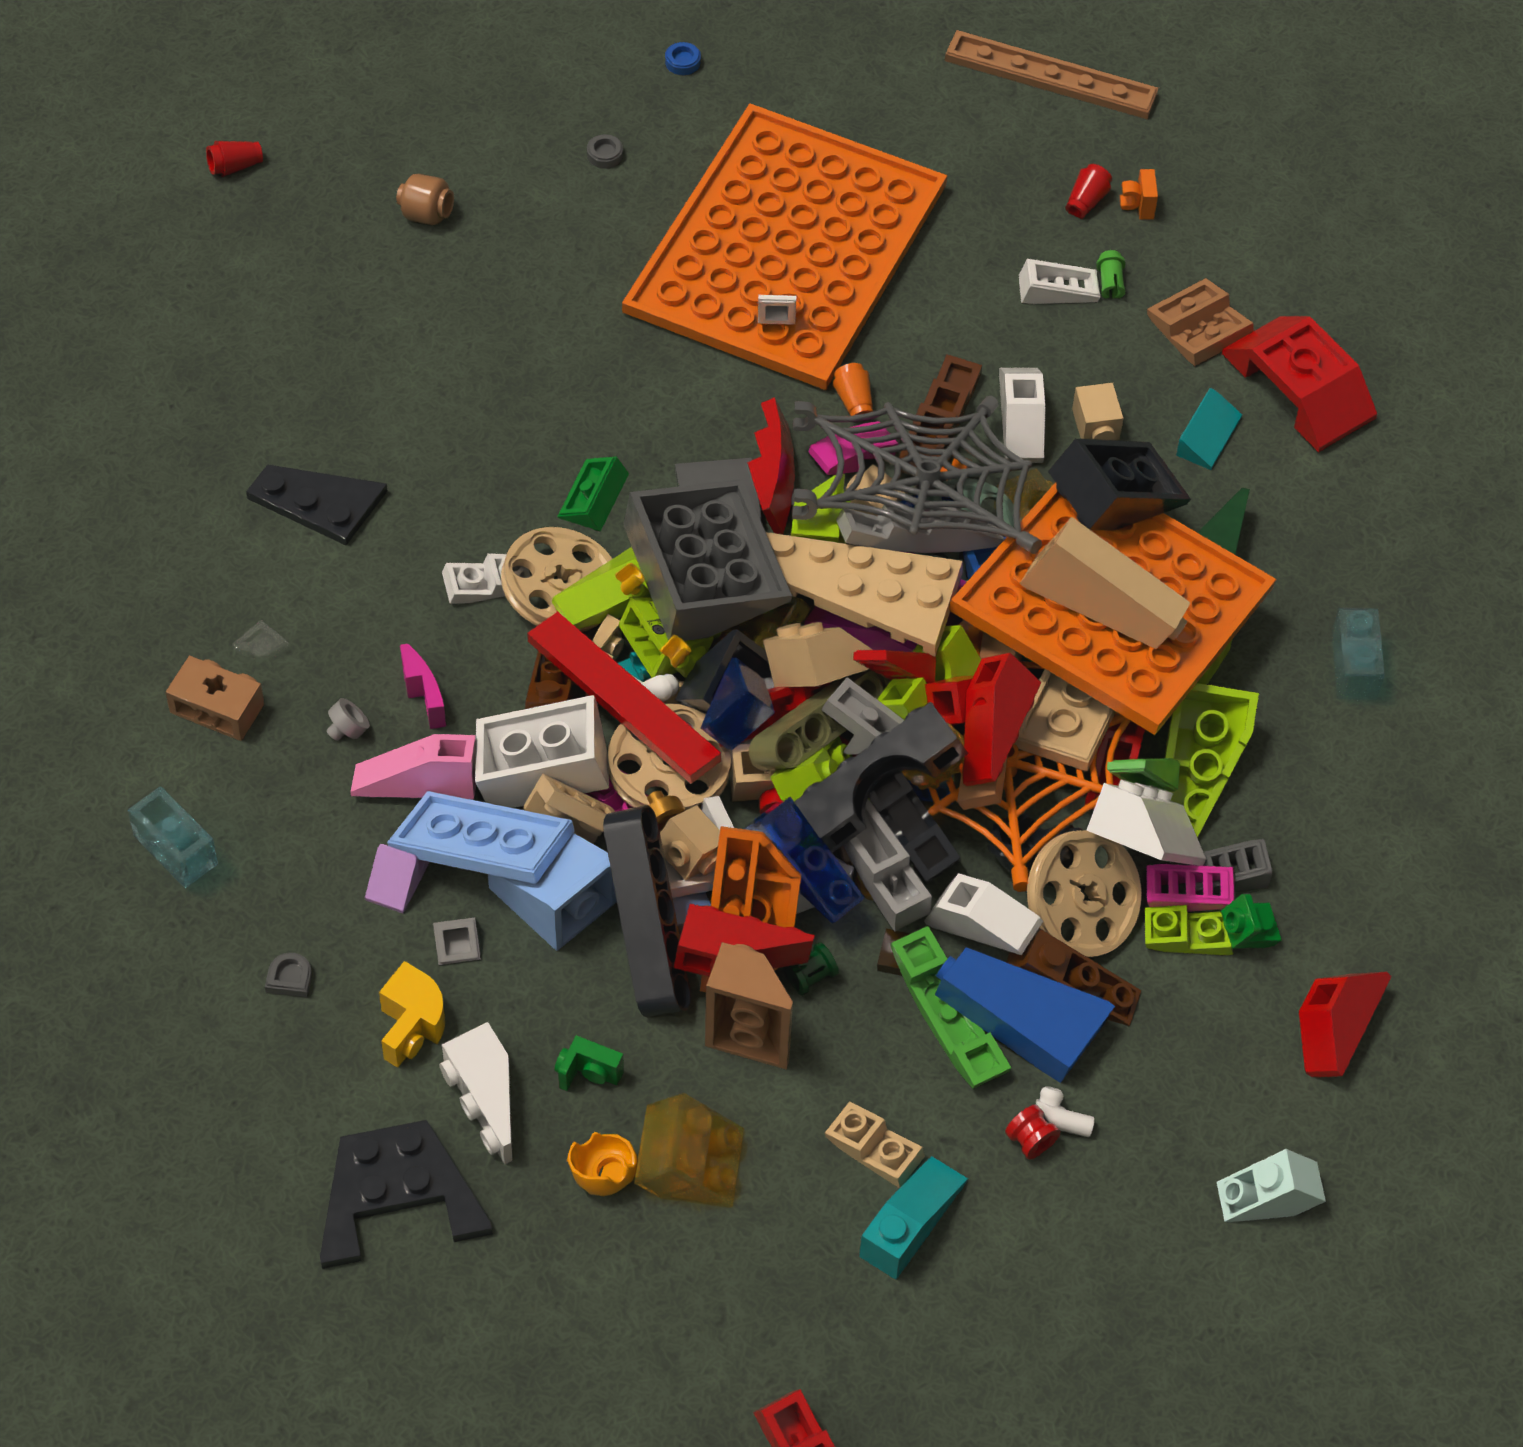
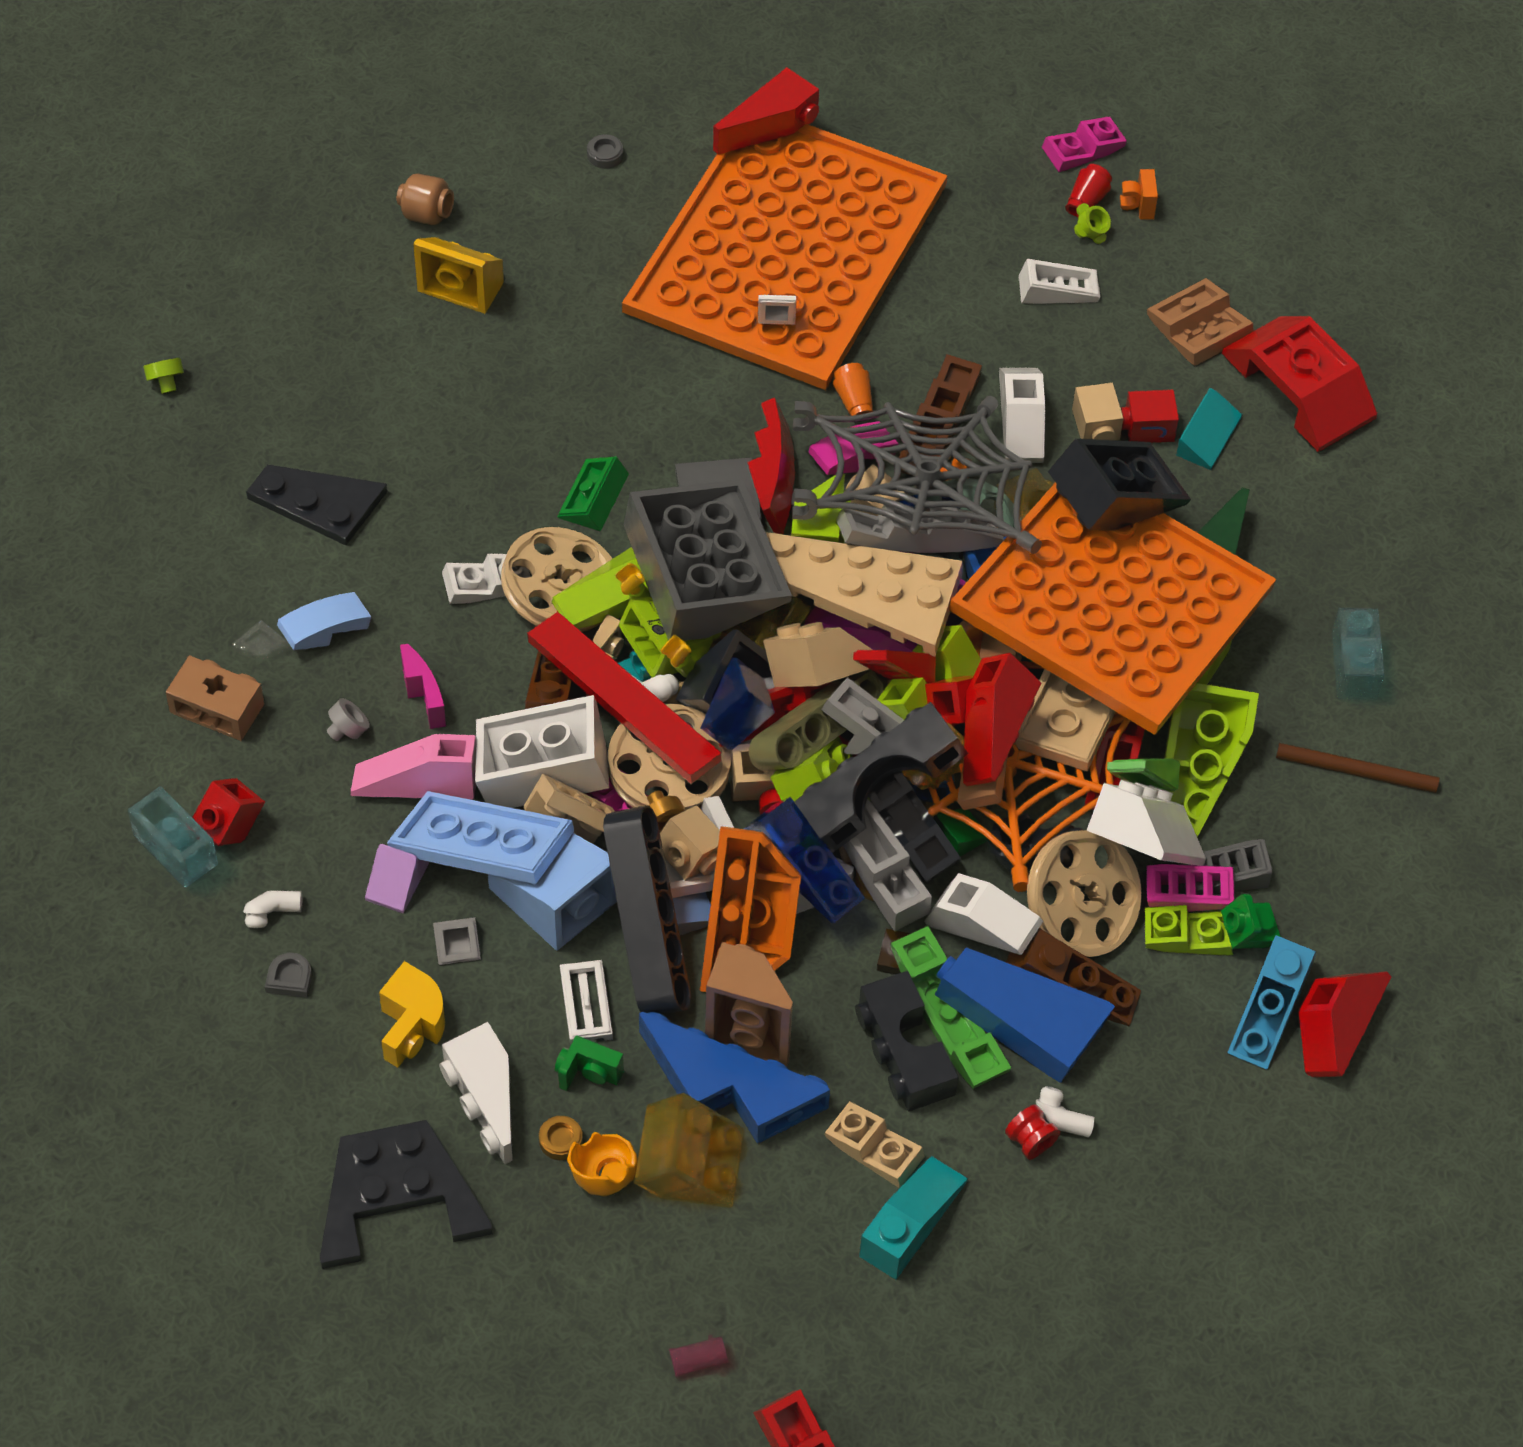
(164, 372): none -> lime tile
(228, 811): none -> red brick
(232, 156): red cone -> none
(268, 902): none -> white arm
(315, 622): none -> light blue slope
(457, 273): none -> yellow slope
(558, 1135): none -> pearl gold tile
(589, 1033): none -> white tile
(682, 58): blue tile -> none
(699, 1356): none -> clear pink pin
(709, 927): red slope -> none
(721, 1074): none -> blue slope
(769, 113): none -> red slope
(819, 966): dark green bush -> none
(917, 1072): none -> black arch
(958, 833): none -> green slope
(1051, 74): medium nougat tile -> none
(1090, 142): none -> dark pink slope
(1099, 219): none -> lime plate
(1106, 586): tan slope -> none
(1111, 268): bright green pin -> none
(1150, 416): none -> red brick
(1272, 1002): none -> dark azure slope
(1272, 1188): light aqua slope -> none
(1357, 767): none -> reddish brown bar

